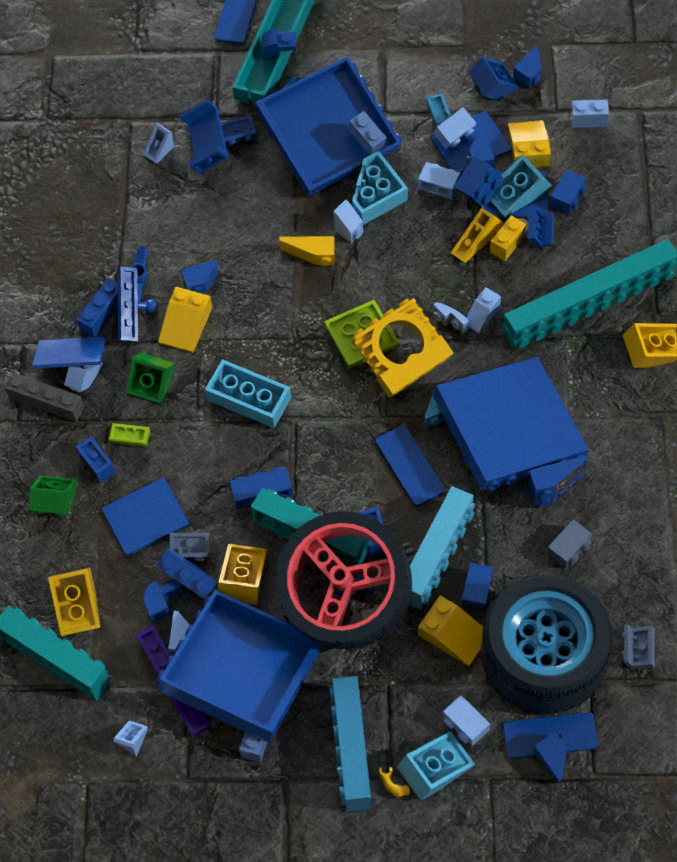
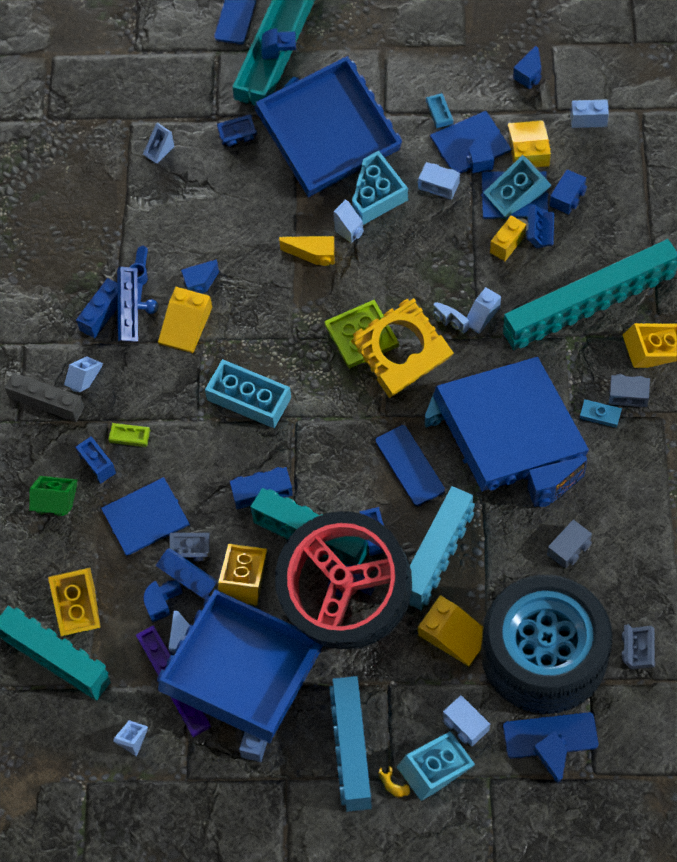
(69, 352): blue piece -> none
(149, 377): green slope -> none
(205, 136): blue panel -> none
(367, 133): medium blue brick -> none
(455, 128): light blue brick -> none
(477, 235): yellow slope -> none
(477, 586): blue panel -> none
(479, 182): blue brick -> none
(493, 78): blue slope -> none
(600, 413): none -> dark azure plate
(629, 390): none -> sand blue brick

